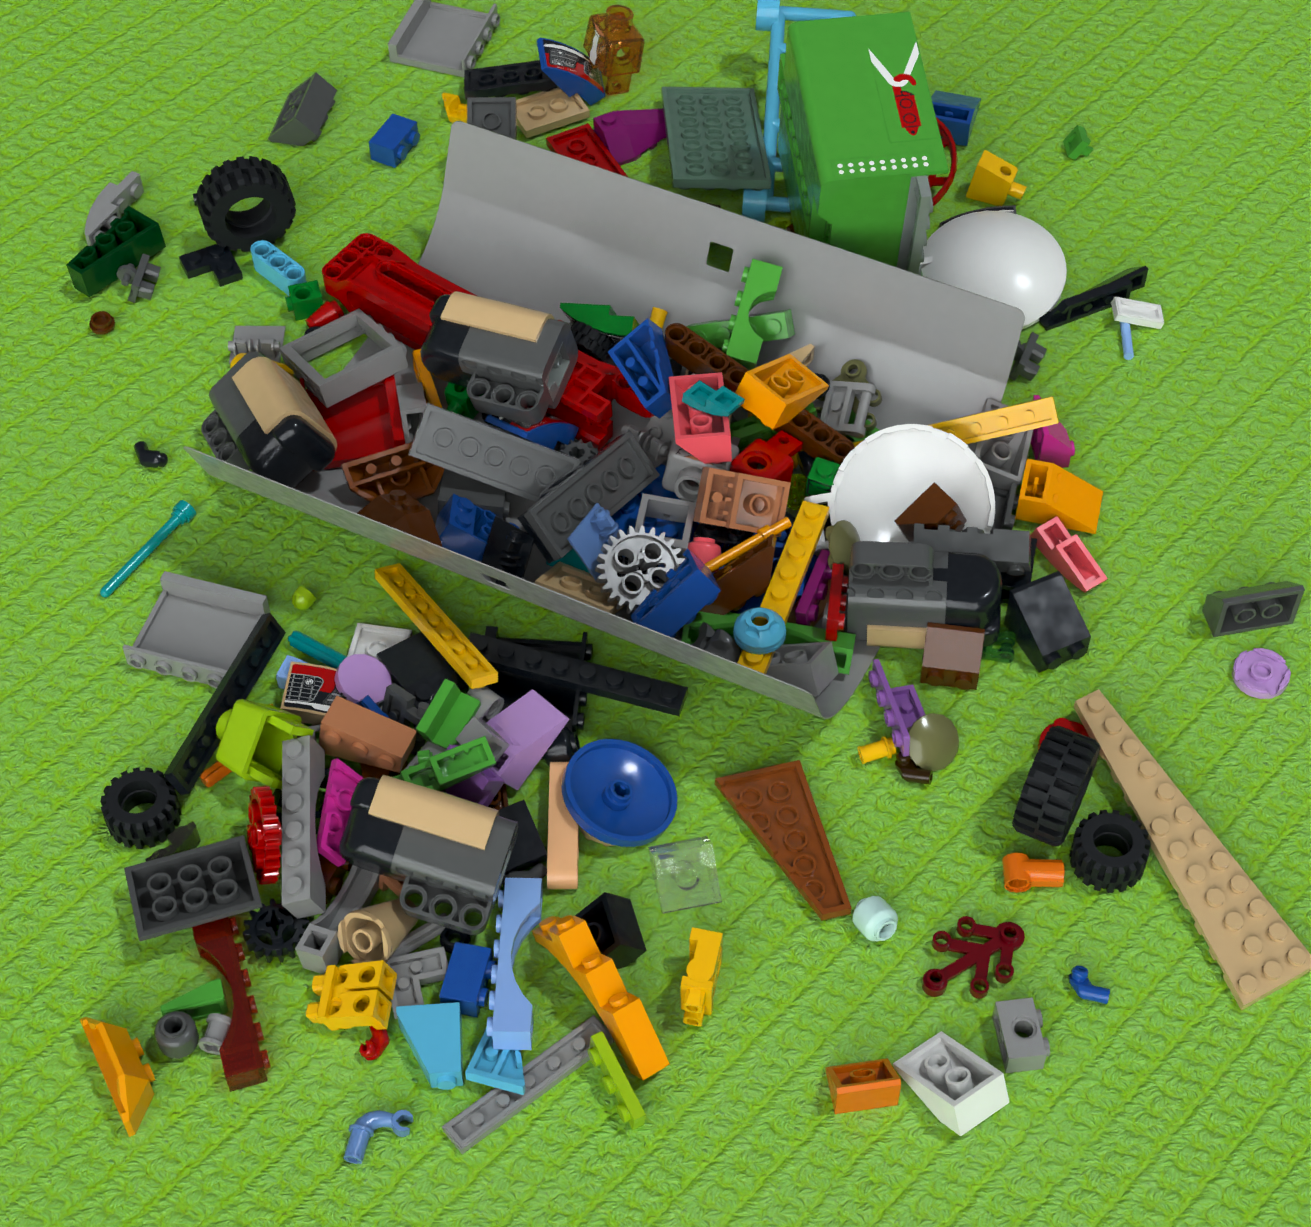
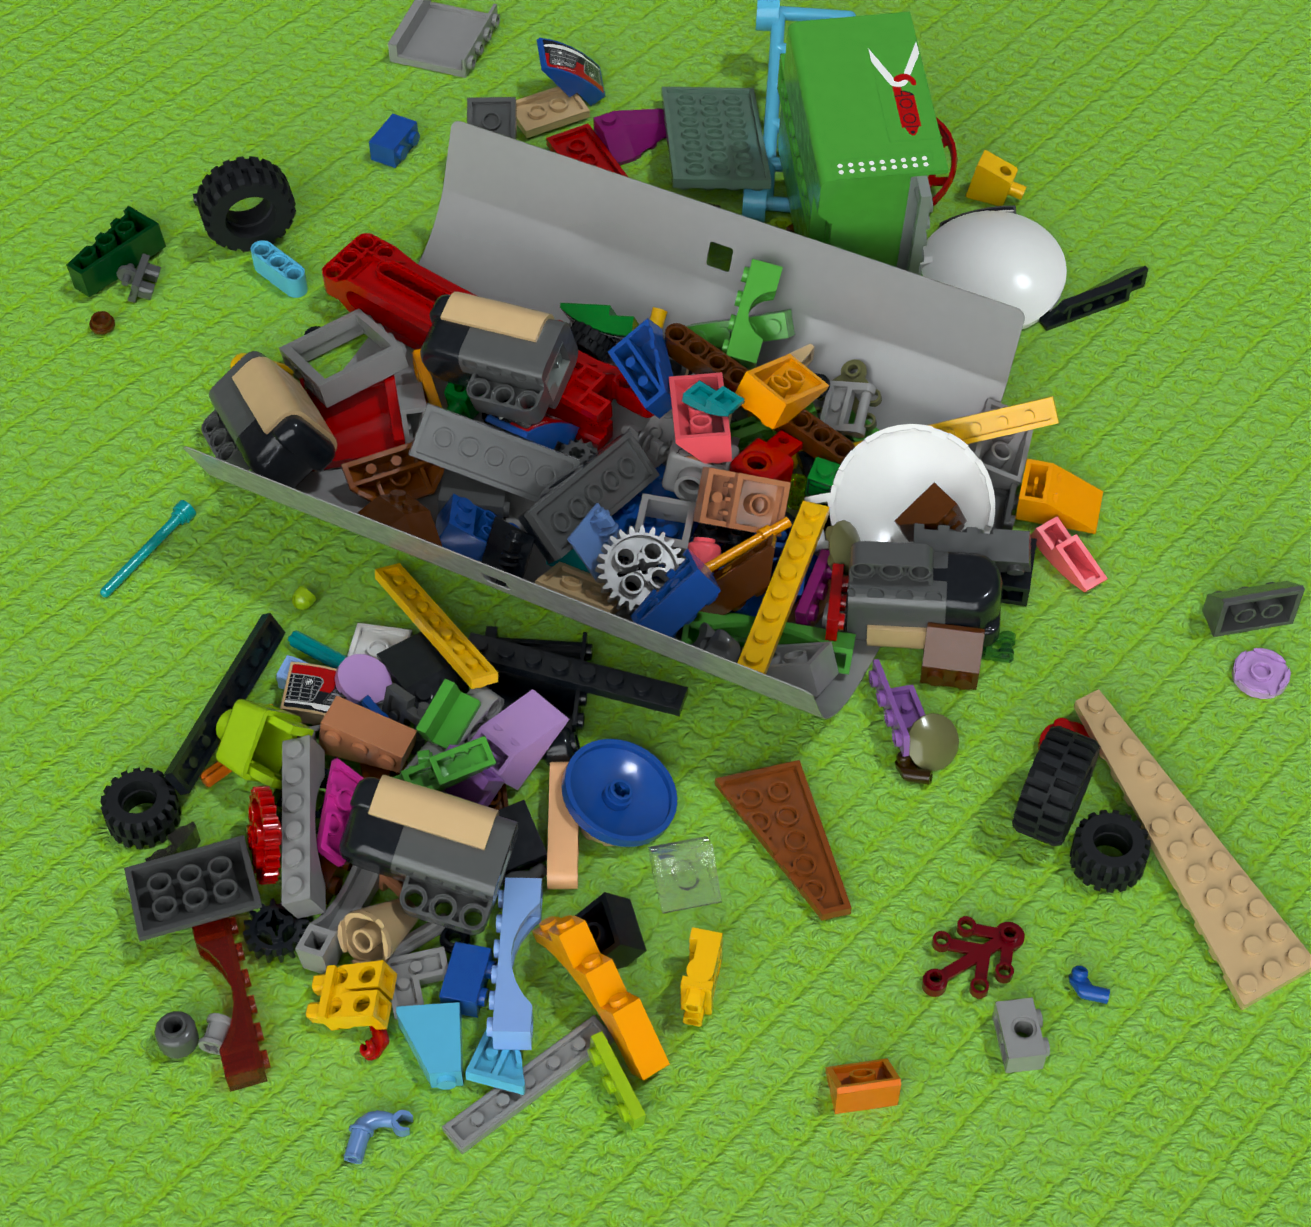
(111, 204): light grey slope -> none
(122, 1070): light orange wedge -> none
(149, 458): black arm -> none
(195, 629): light grey panel -> none
(200, 1001): bright green slope -> none
(214, 259): black plate -> none
(257, 338): light grey hinge -> none
(304, 112): dark grey slope -> none
(304, 299): green brick -> none
(325, 314): red cone -> none
(454, 108): yellow slope -> none
(477, 729): light grey brick -> none
(506, 80): black plate -> none
(605, 37): clear orange piece -> none
(759, 638): medium azure piece -> none
(875, 918): light aqua head -> none
(877, 750): yellow pin -> none
(953, 1082): white slope -> none
(957, 113): blue slope -> none
(1023, 873): orange piece -> none
(1024, 352): dark grey hips -> none
(1047, 622): black slope -> none
(1052, 444): dark pink slope -> none
(1077, 143): bright green tile -> none
(1126, 340): light blue bar -> none
(1137, 312): white tile -> none

